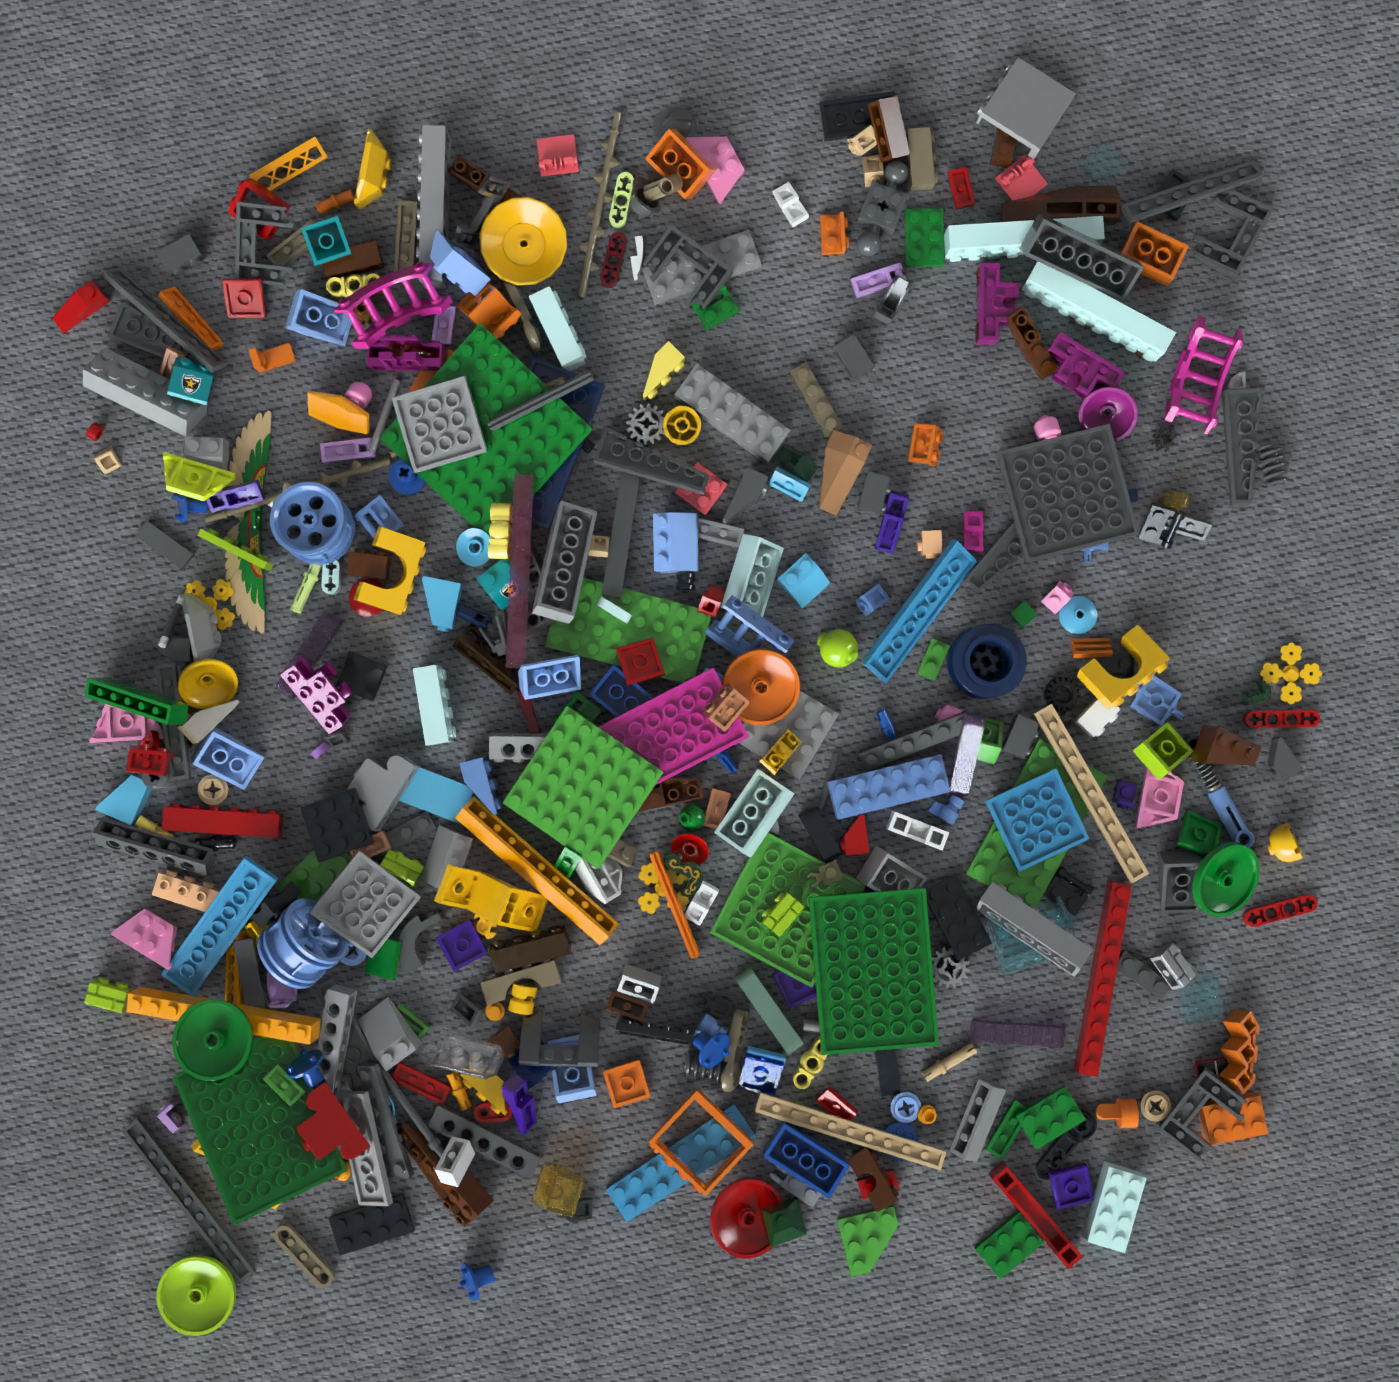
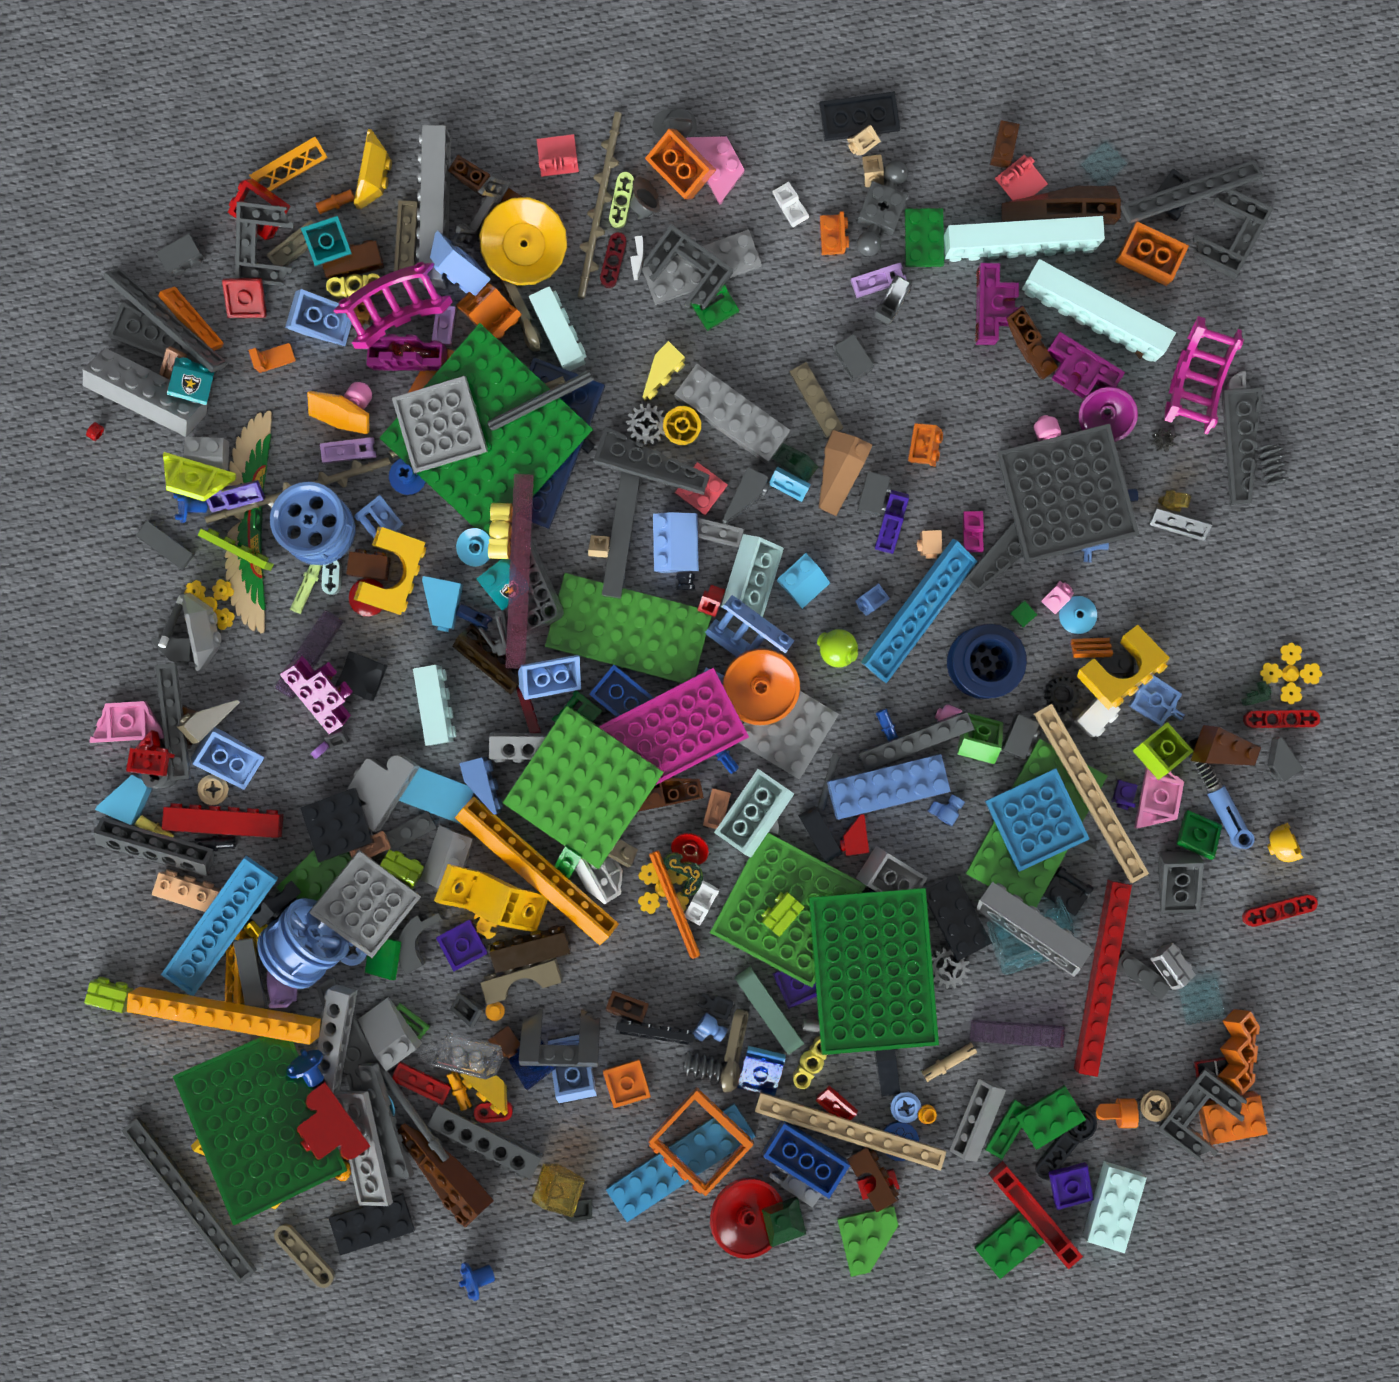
(80, 306): red slope -> none
(107, 460): tan slope -> none
(136, 701): green brick -> none
(149, 936): bright pink wing -> none
(170, 1119): lavender bracket -> none
(196, 1295): lime dish -> none
(211, 691): yellow dish -> none
(212, 1040): green dish -> none
(283, 1085): bright green plate -> none
(384, 415): light grey bar -> none
(455, 1161): white brick -> none
(520, 1102): dark purple slope -> none
(522, 998): yellow wheel -> none
(564, 562): light grey brick -> none
(614, 610): light aqua beam -> none
(639, 983): light grey brick -> none
(640, 661): red tile -> none
(662, 187): dark tan piece -> none
(692, 817): green brick -> none
(711, 1048): blue piece -> none
(726, 707): nougat bracket -> none
(780, 751): yellow slope -> none
(827, 873): olive plate -> none
(889, 129): brick -> none
(917, 830): white arch -> none
(921, 159): dark tan brick -> none
(933, 659): bright green plate -> none
(961, 188): red plate -> none
(966, 753): beam -> none
(1026, 105): light grey panel -> none
(1081, 257): dark grey brick -> none
(1155, 522): plate -> none
(1225, 879): green dish -> none

